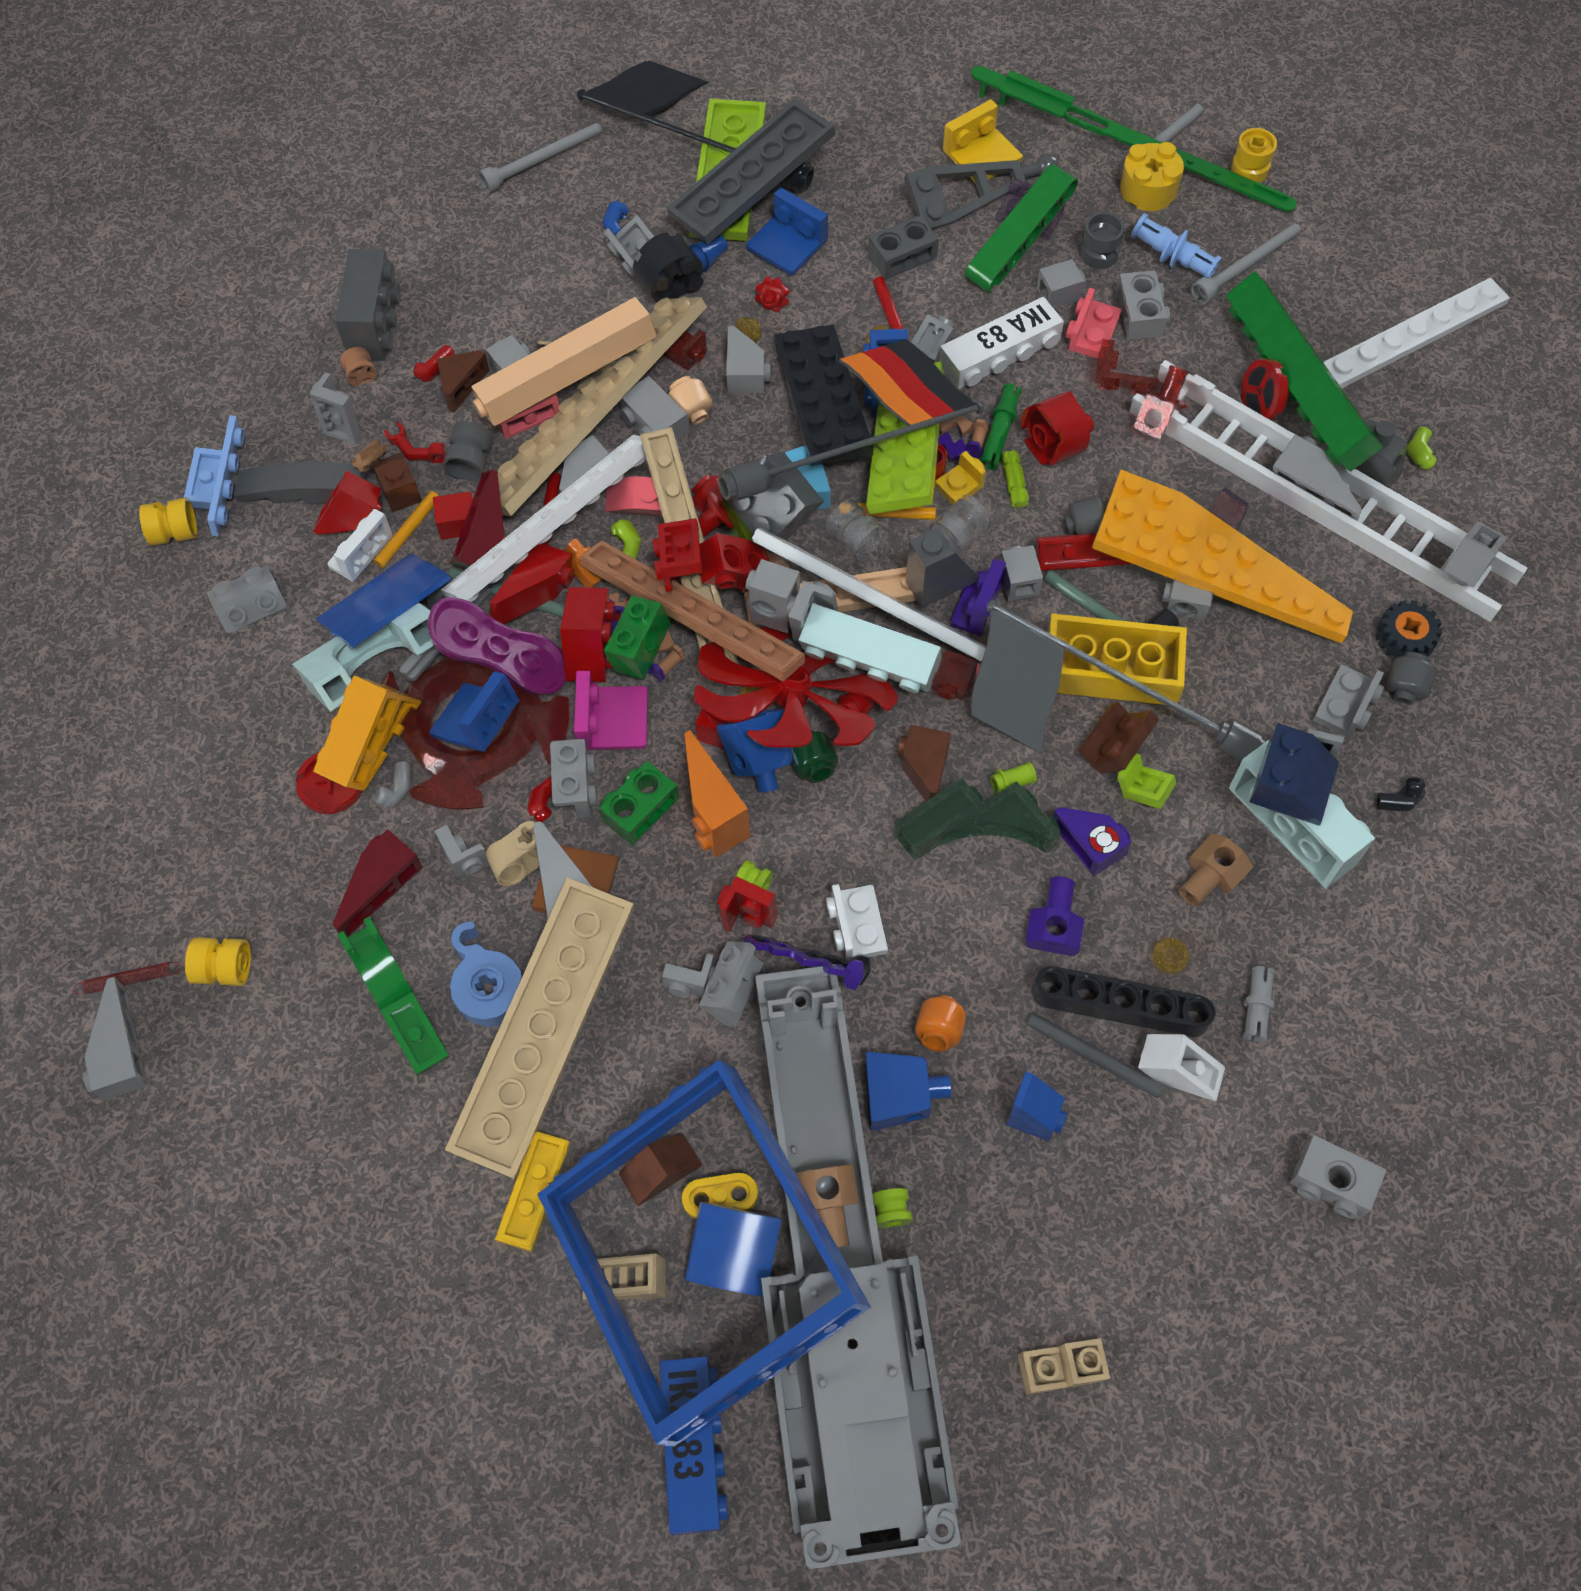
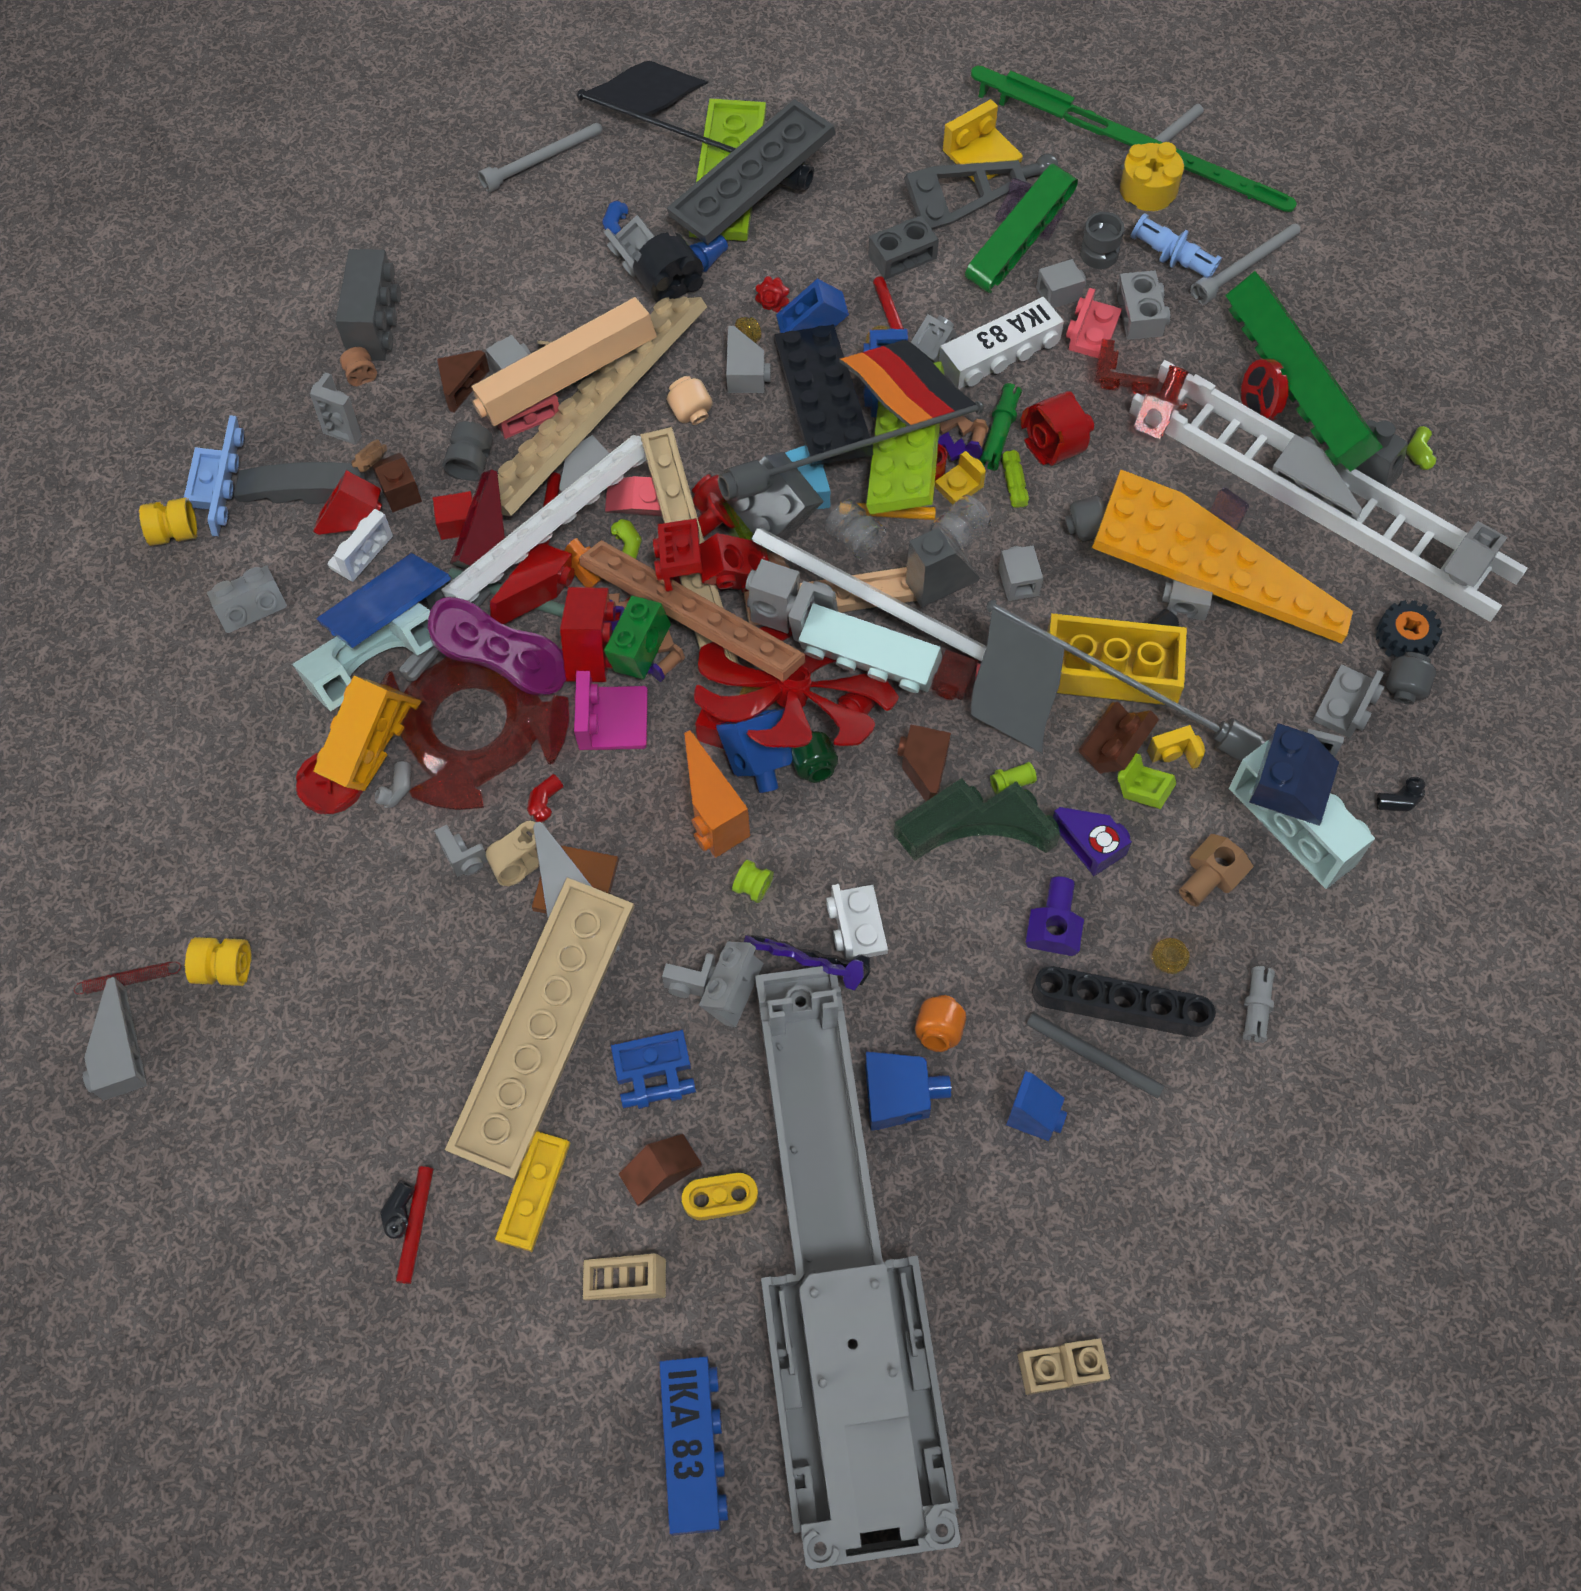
(378, 875): dark red slope -> none
(394, 998): green piece -> none
(394, 1211): none -> black arm
(405, 530): light orange bar -> none
(414, 1226): none -> red piece
(430, 369): red arm -> none
(434, 453): red arm -> none
(475, 971): medium blue piece -> none
(476, 713): blue bracket -> none
(571, 776): light grey bracket -> none
(624, 1144): blue door -> none
(646, 807): green brick -> none
(652, 409): light grey piece -> none
(652, 1058): none -> blue plate
(688, 349): clear red bracket -> none
(732, 1248): blue slope -> none
(749, 900): red bracket -> none
(791, 233): blue bracket -> none
(815, 306): none -> blue slope
(832, 1210): medium nougat piece -> none
(892, 1208): lime wheel -> none
(971, 610): dark purple bracket -> none
(1072, 552): red tile -> none
(1080, 597): sand green bar -> none
(1173, 744): none -> yellow bracket
(1181, 1065): white slope -> none
(1254, 154): yellow wheel -> none
(1359, 1178): light grey brick -> none
(1416, 332): white plate -> none

